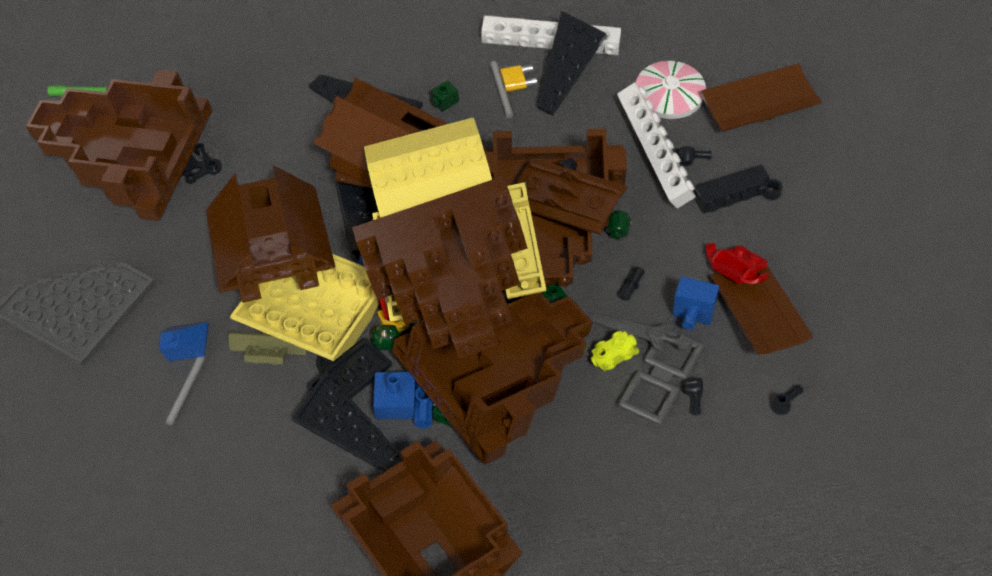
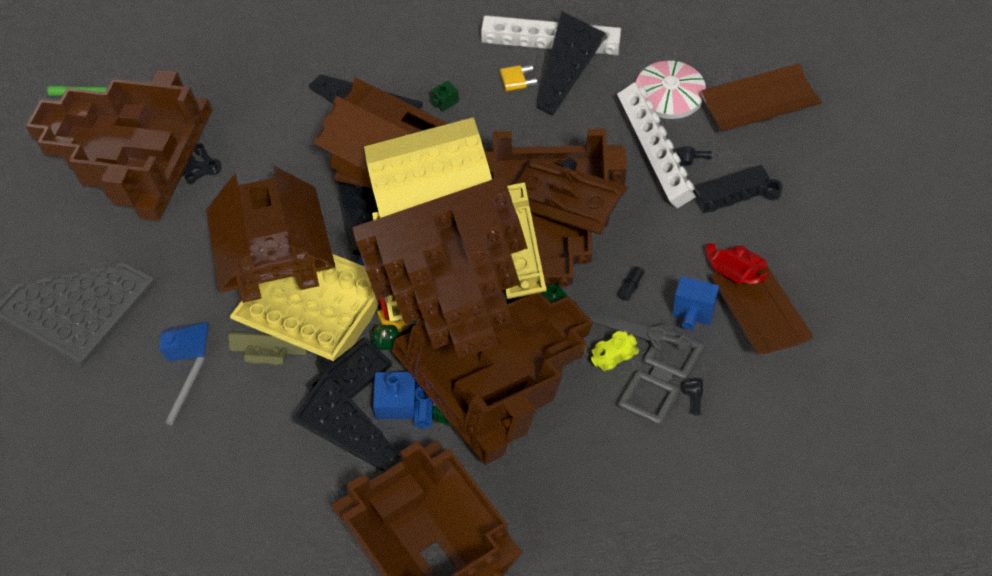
(502, 92): light grey bar -> none
(618, 224): dark green head -> none
(783, 408): black bar -> none

